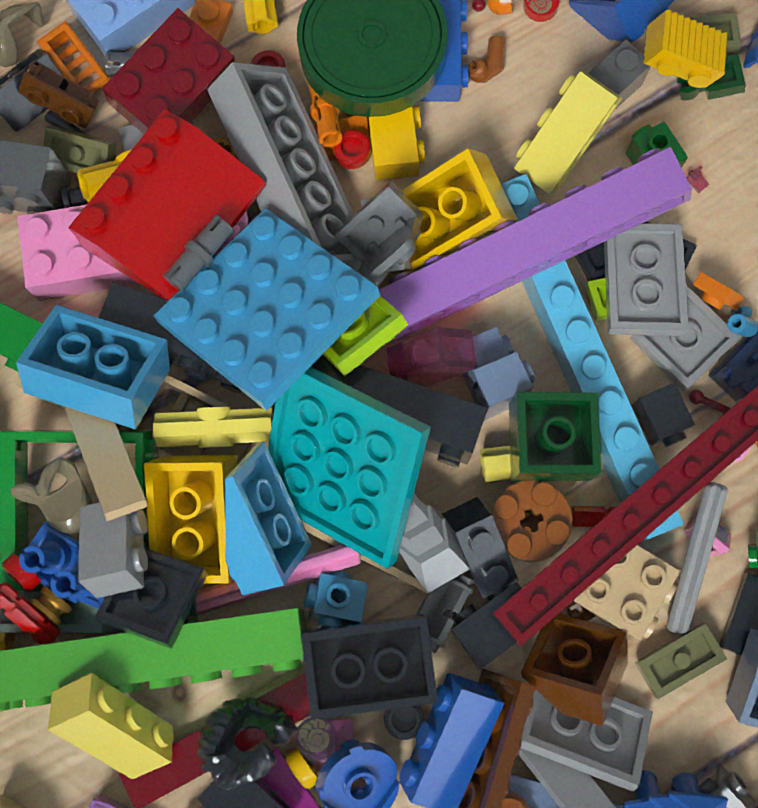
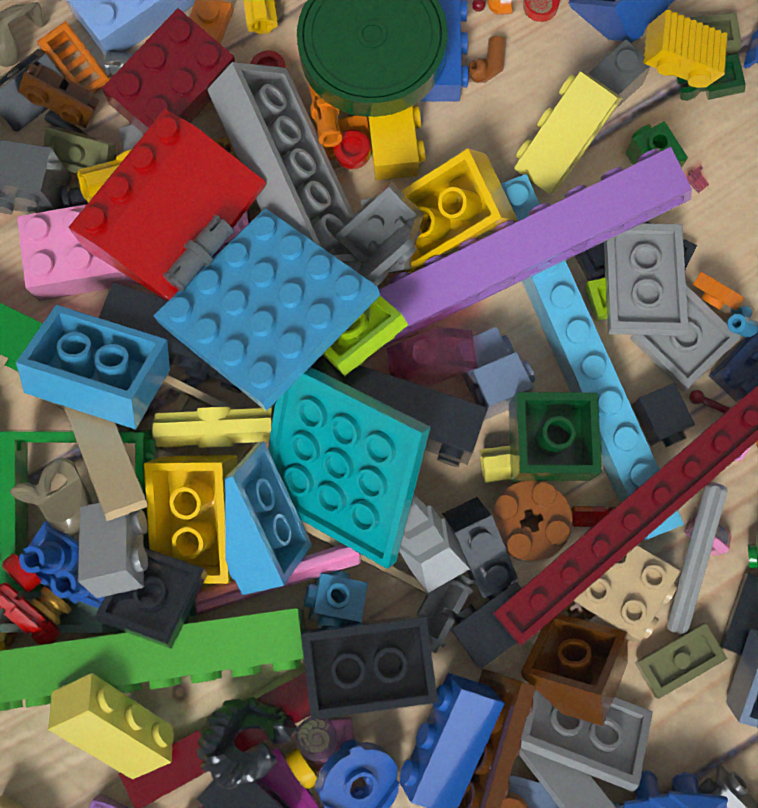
(403, 722): black plate -> none

